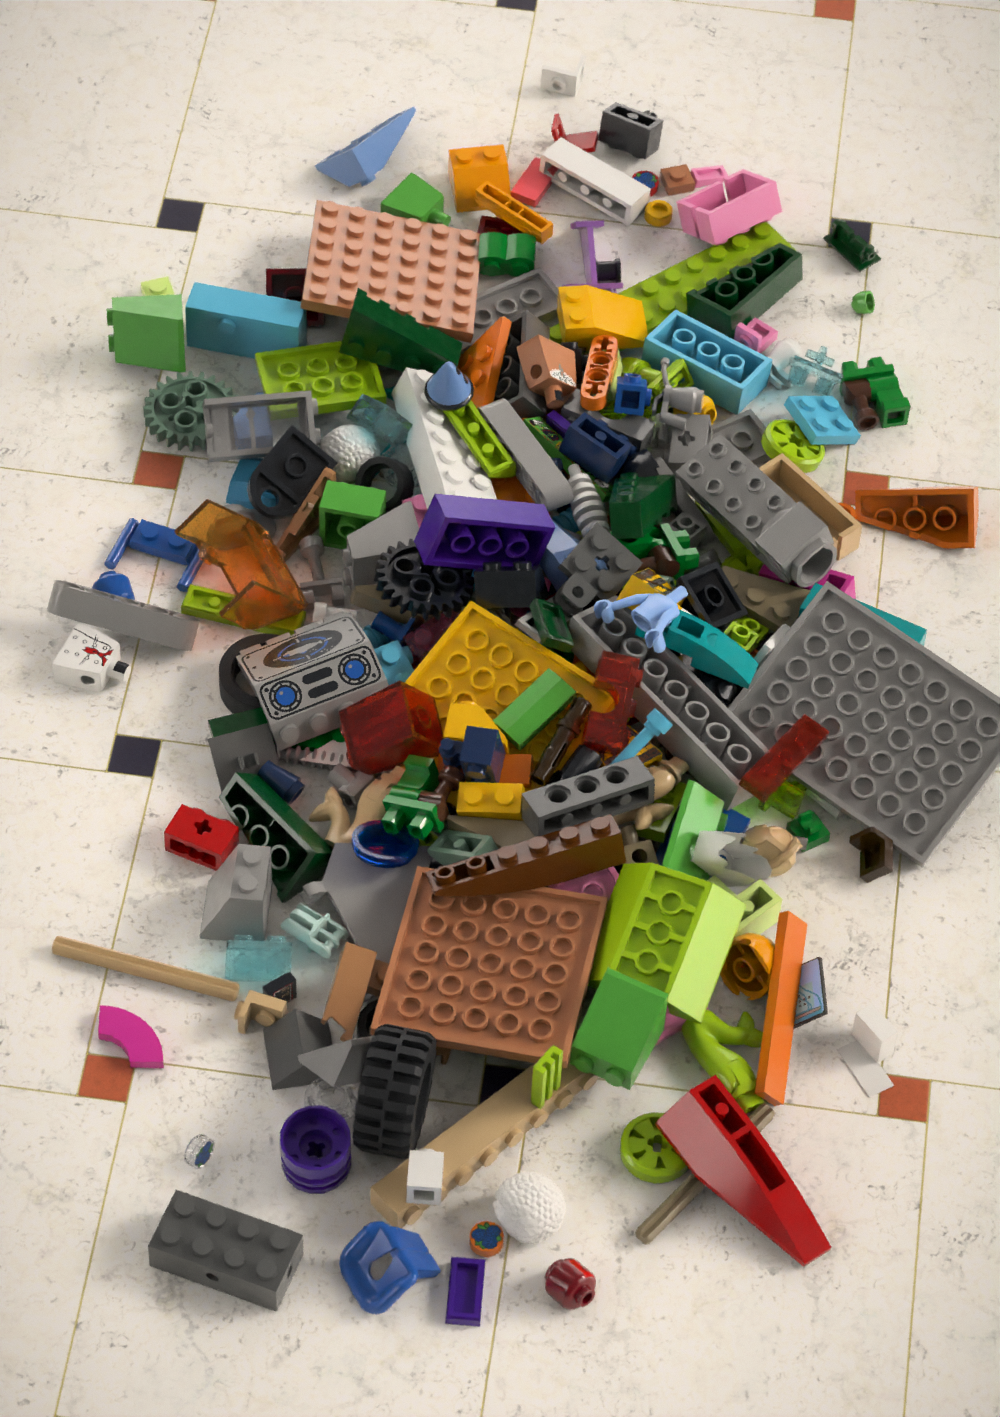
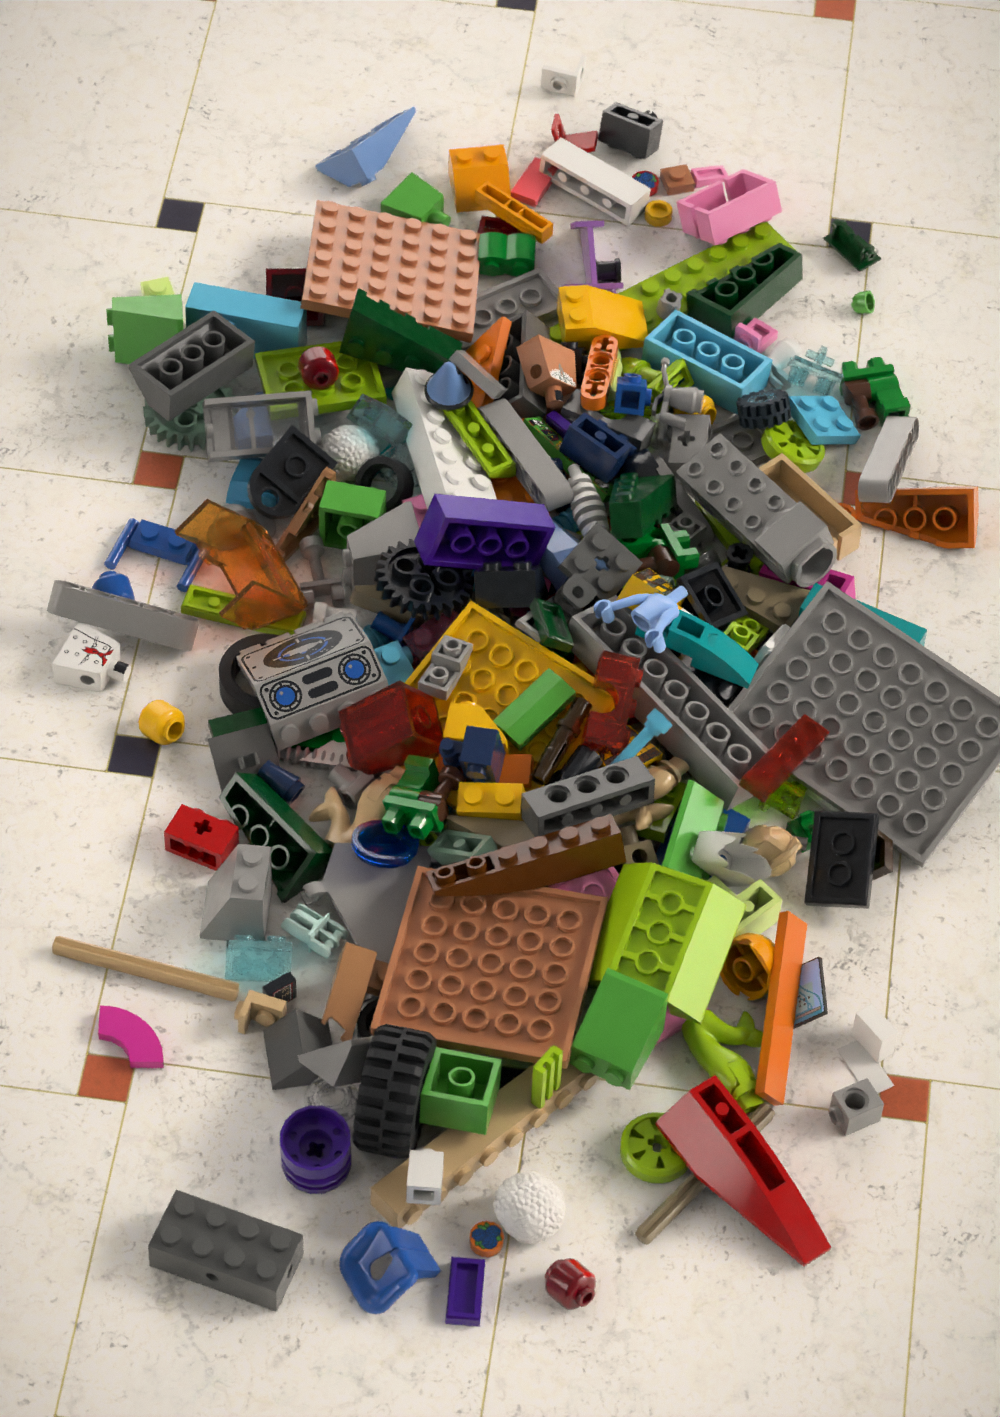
(161, 722): none -> yellow head
(192, 364): none -> dark grey slope
(199, 1151): clear tile -> none
(318, 368): none -> dark red head
(446, 667): none -> light grey slope
(460, 1091): none -> bright green brick
(478, 374): none -> light grey tile
(668, 303): none -> light grey hose
(739, 557): none -> black bush
(763, 409): none -> black wheel
(841, 859): none -> black tile
(859, 1095): none -> light grey brick
(888, 459): none -> beam

